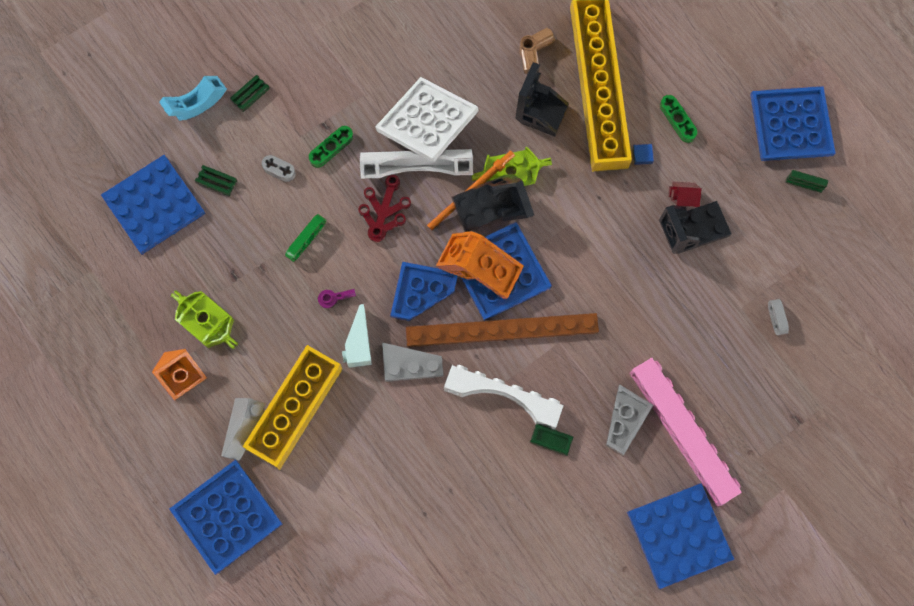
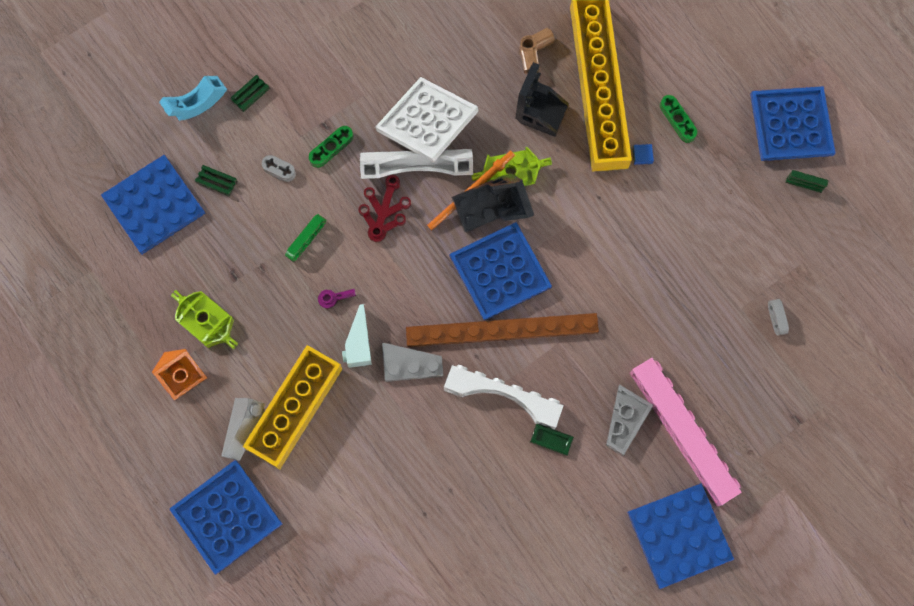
(420, 289): blue plate -> none
(479, 259): orange bracket -> none
(685, 194): dark red brick -> none
(693, 227): black bracket -> none

